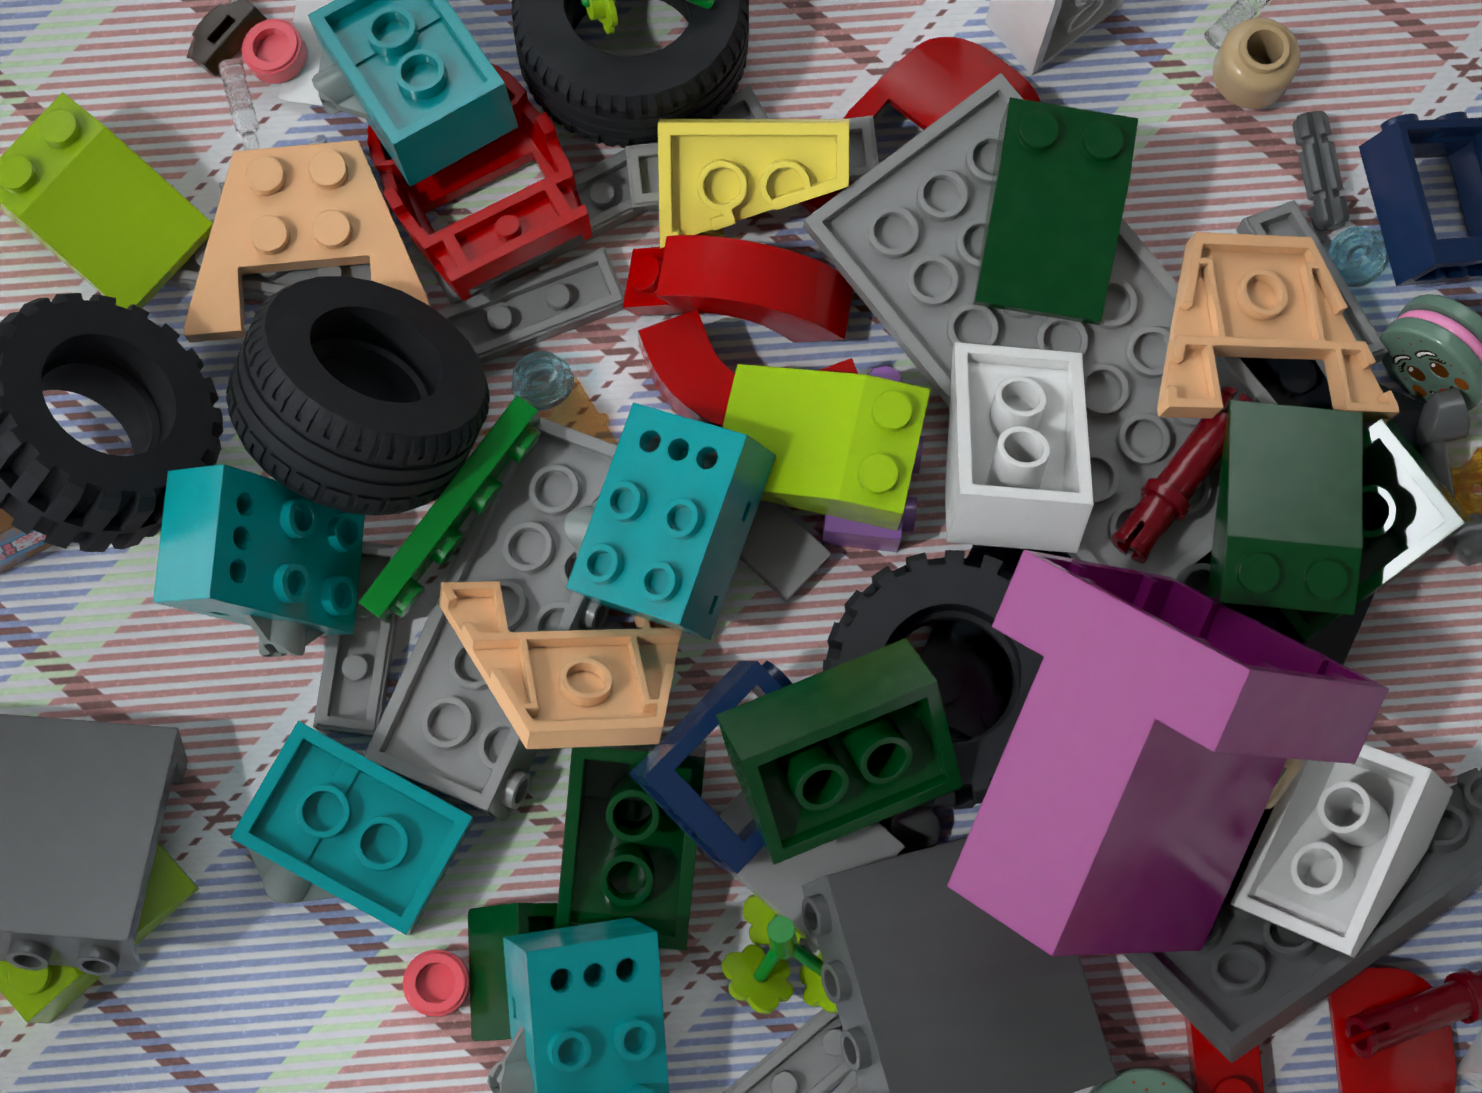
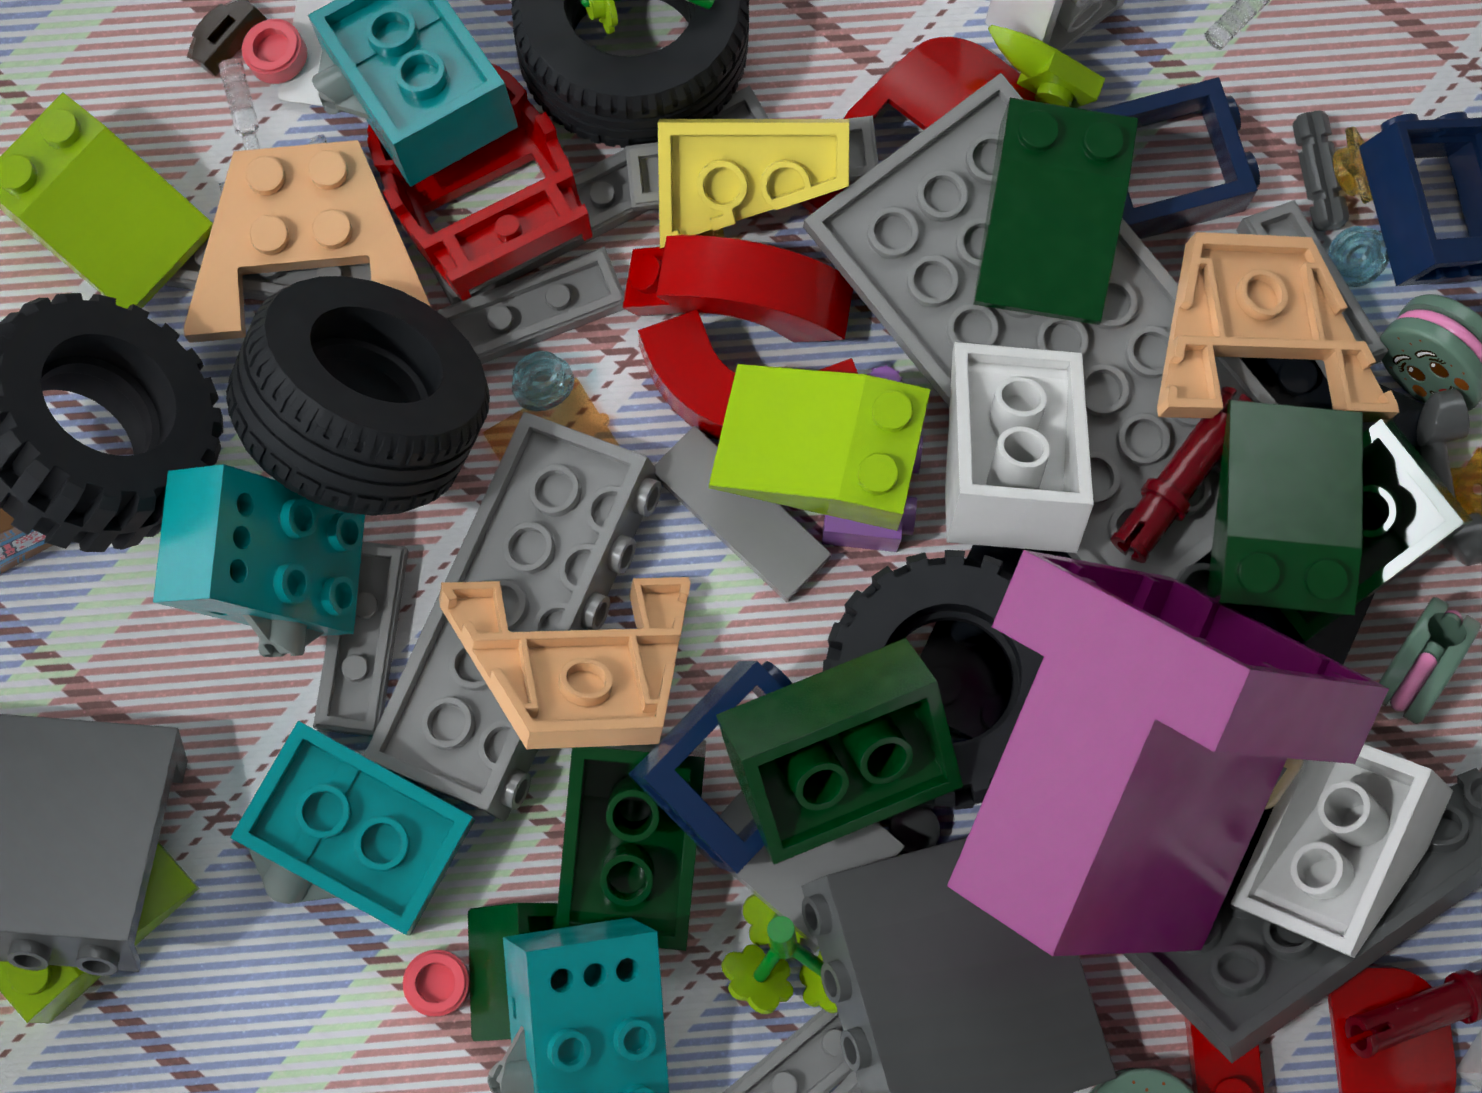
(470, 489): green plate -> none
(669, 520): teal piece -> none
(1047, 70): none -> lime plate
(1237, 166): none -> dark blue window
(1256, 63): tan head -> none
(1350, 167): none -> clear yellow plate
(1428, 659): none -> sand green head

